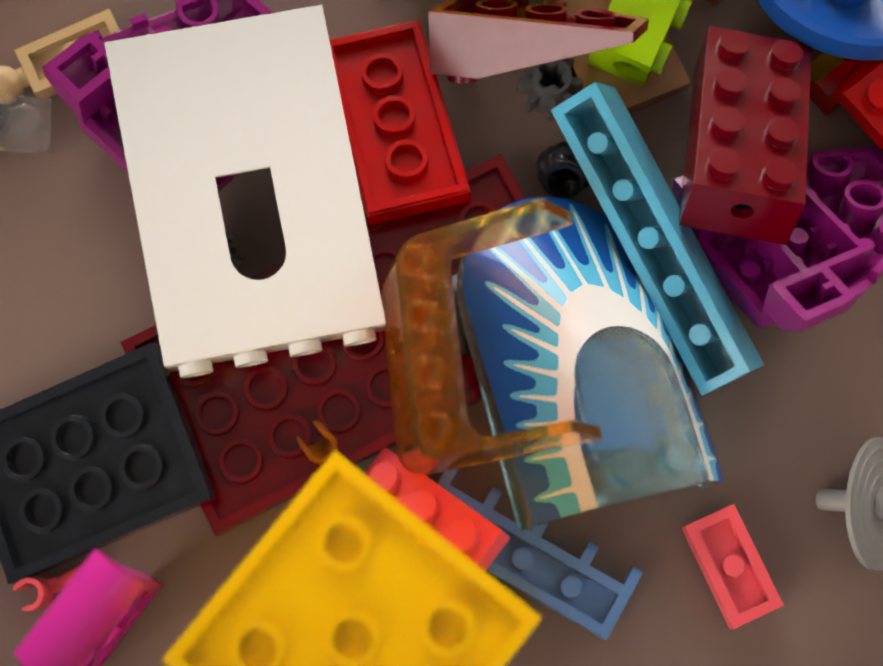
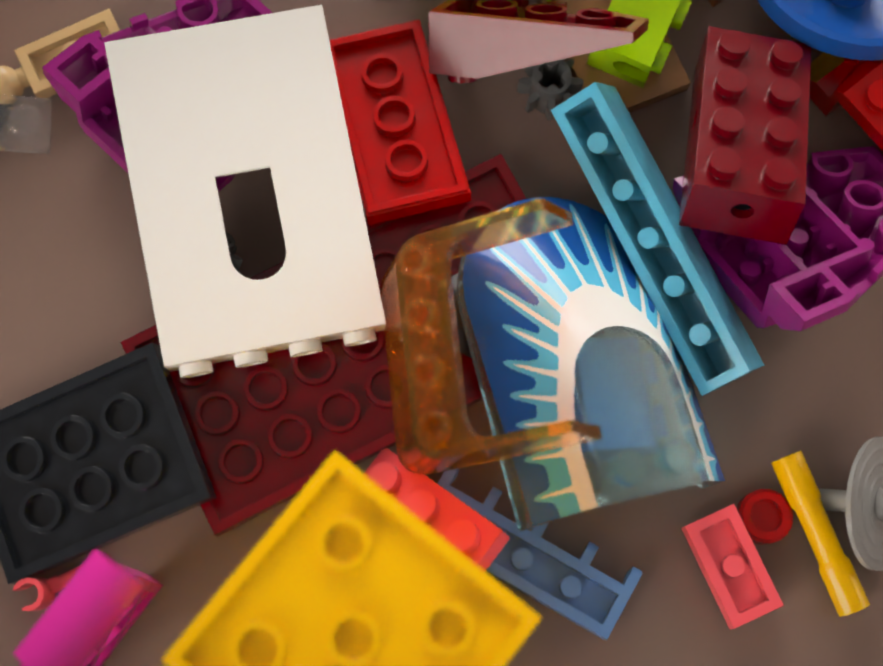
(323, 449): dark orange hand -> none
(560, 171): black piece -> none
(766, 516): none -> red tile
(834, 565): none -> yellow piece

